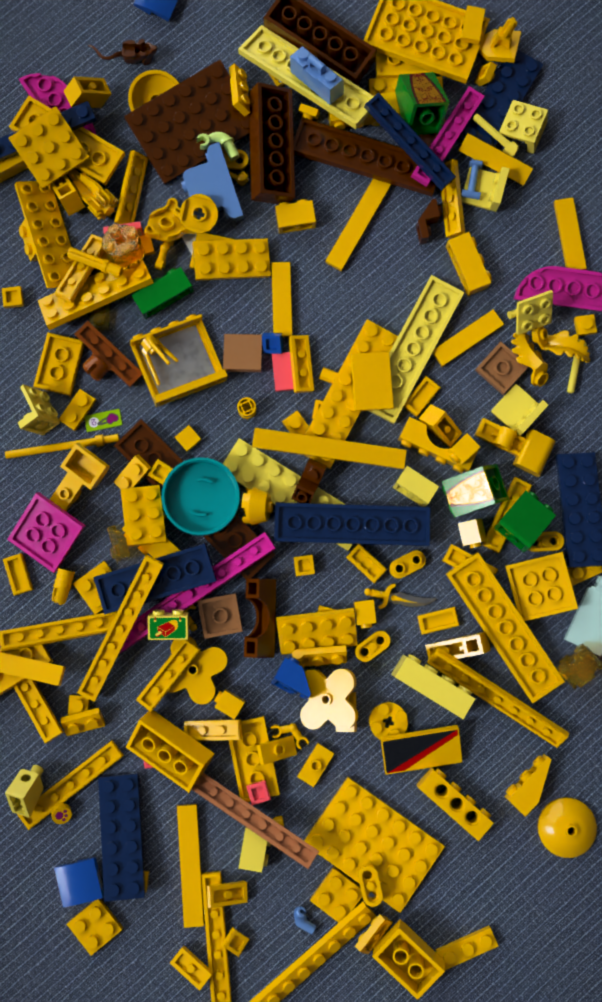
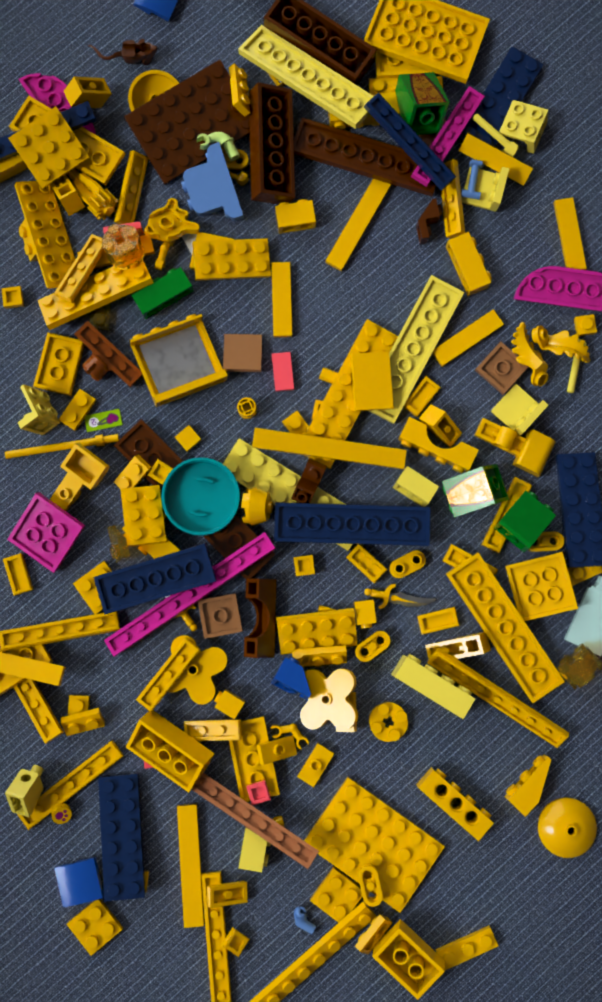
(62, 586): yellow hinge -> none
(102, 264): yellow axle -> none
(120, 627): yellow plate -> none
(153, 346): yellow plant -> none
(168, 625): brick -> none
(191, 967): yellow plate -> none
(193, 204): yellow plate -> none
(272, 343): blue plate -> none
(301, 363): yellow plate -> none
(308, 112): yellow plate -> none
(316, 75): medium blue piece -> none
(421, 749): tile -> none
(463, 449): yellow brick -> none
(472, 25): yellow tile -> none
(472, 533): brick -> none
(486, 74): yellow plate -> none
(501, 44): yellow piece -> none
(533, 312): light yellow plate -> none

